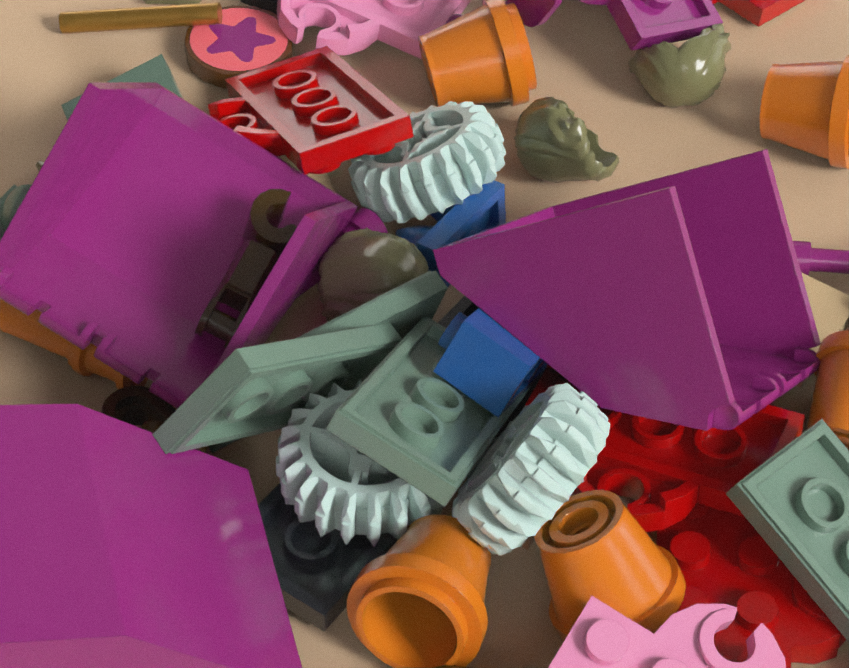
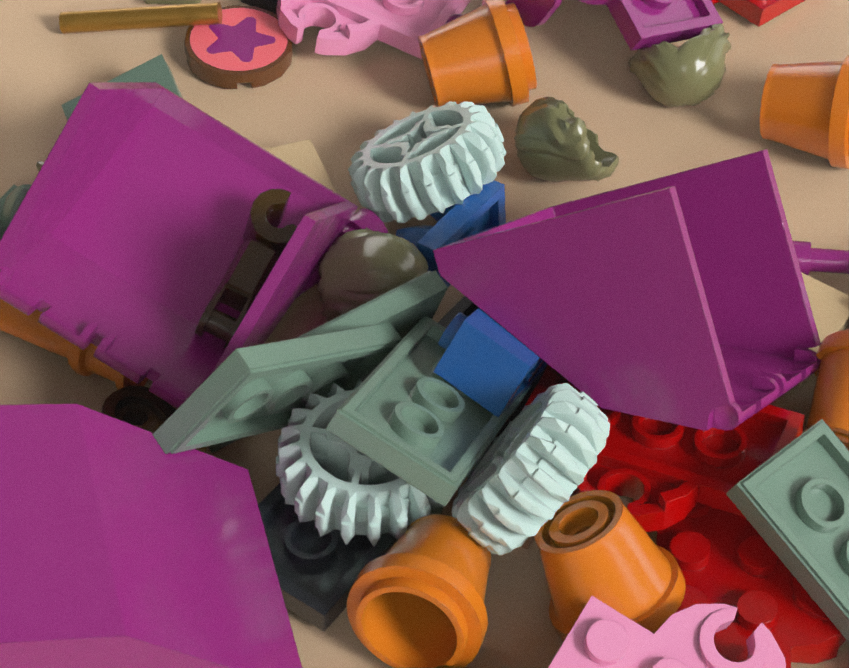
(312, 111): red plate -> none

